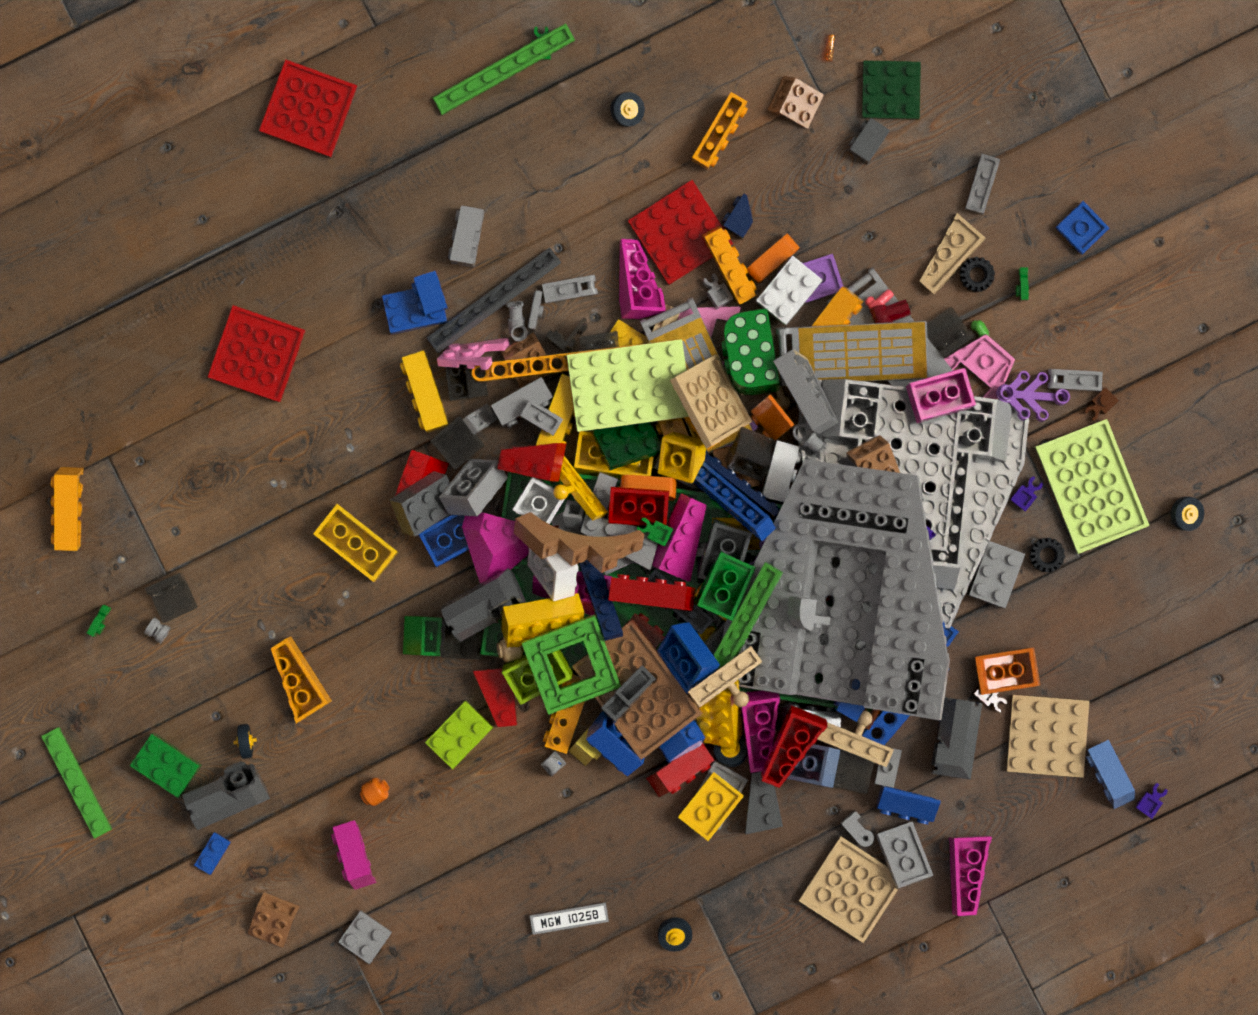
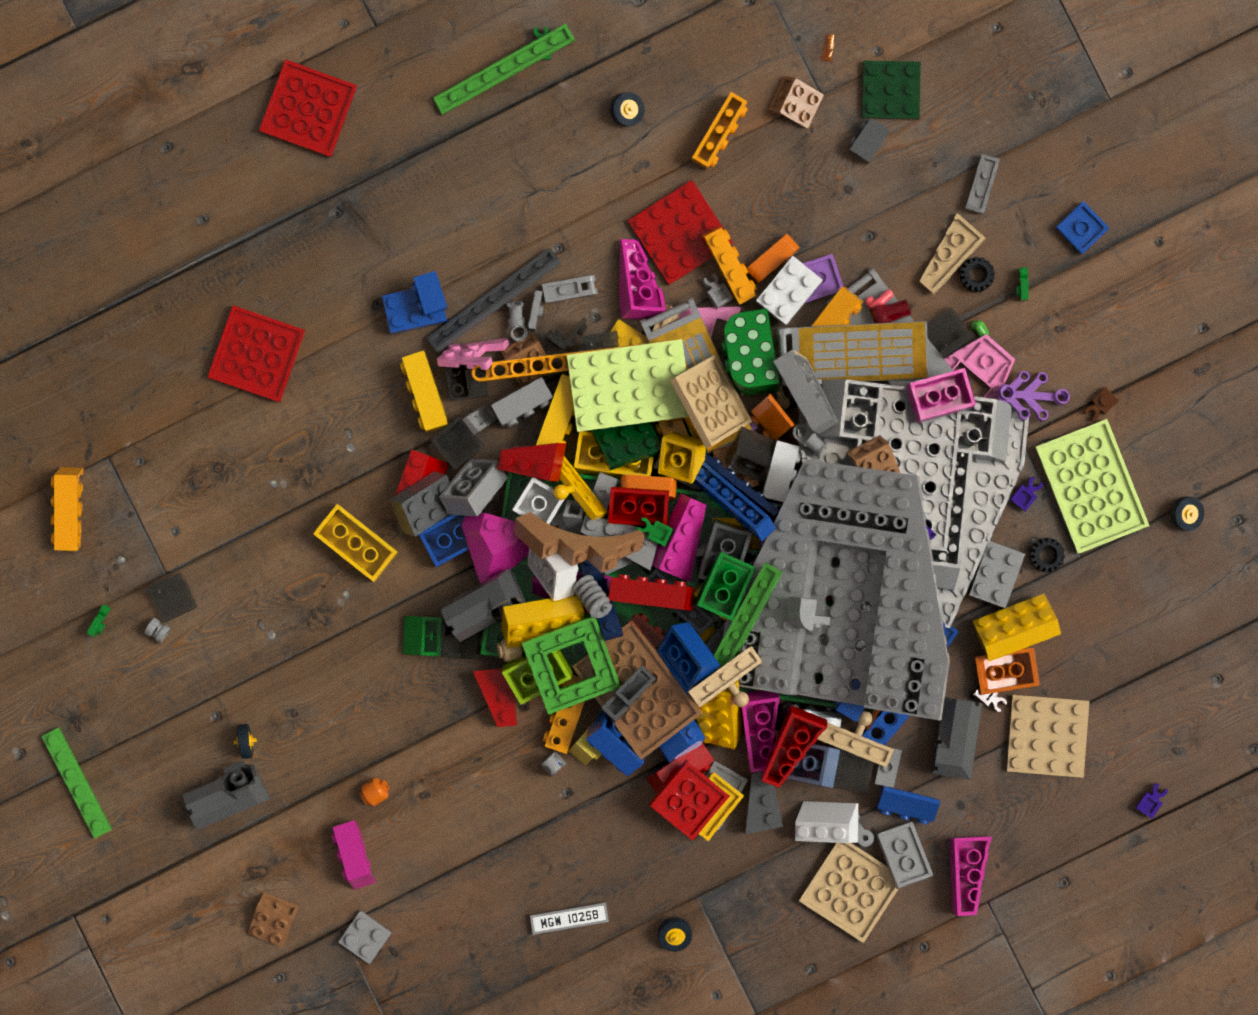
(166, 765): green brick -> none
(212, 853): blue plate -> none
(300, 682): light orange wedge -> none
(459, 734): lime brick -> none
(466, 236): light grey wedge -> none
(541, 417): light grey plate -> none
(592, 597): none -> light grey piece
(689, 800): none -> red plate
(731, 757): black wheel -> none
(740, 219): dark blue slope -> none
(827, 822): none -> white slope
(1016, 627): none -> yellow brick
(1075, 380): light grey plate -> none
(1111, 774): medium blue wedge -> none

